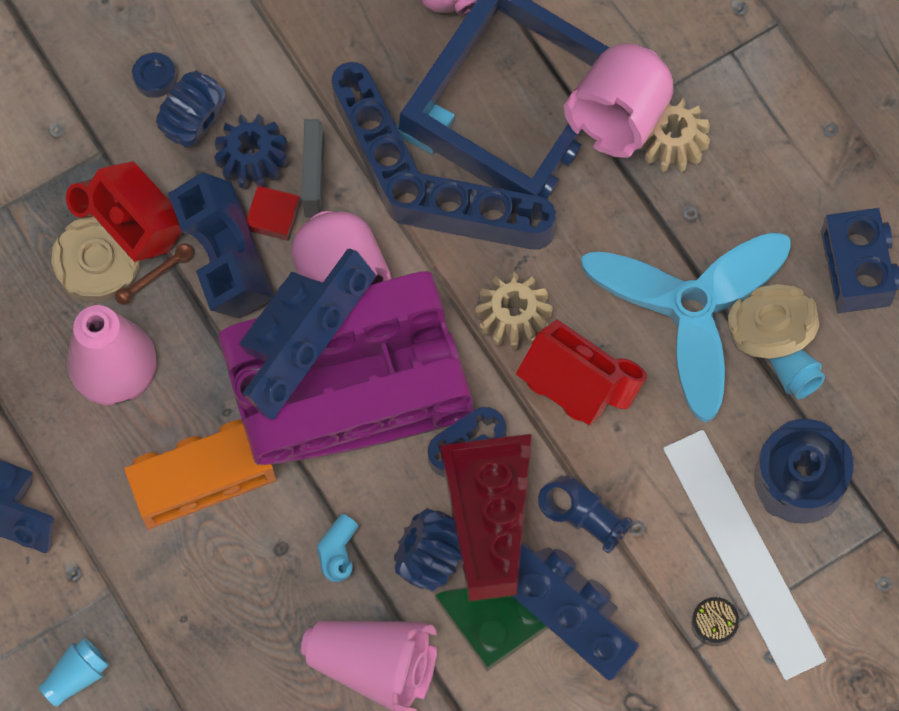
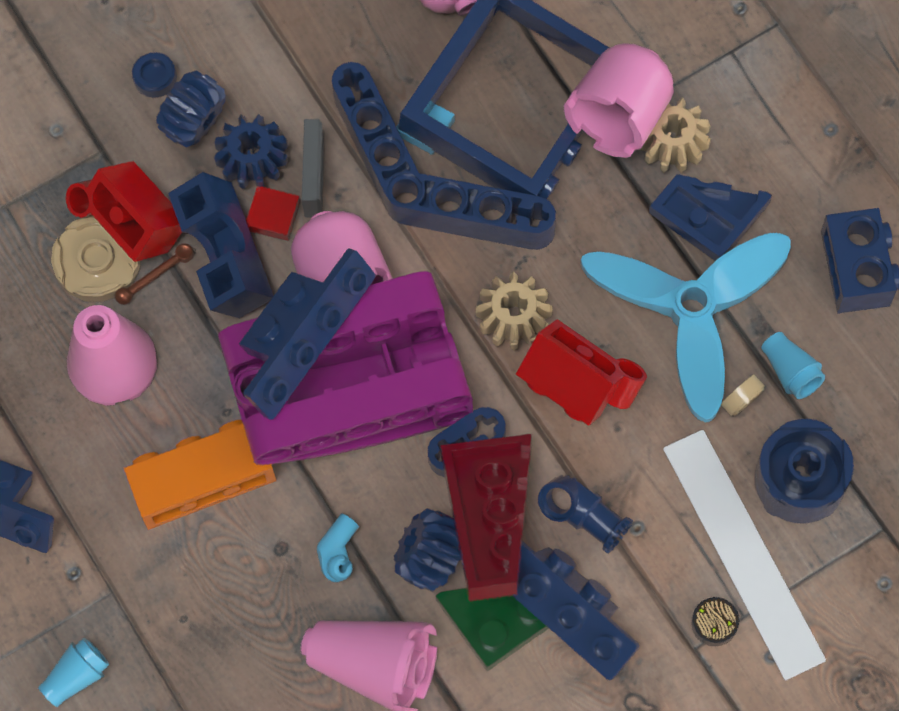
(708, 213): none -> dark blue wing
(743, 395): none -> tan tile
(773, 321): tan tile -> none

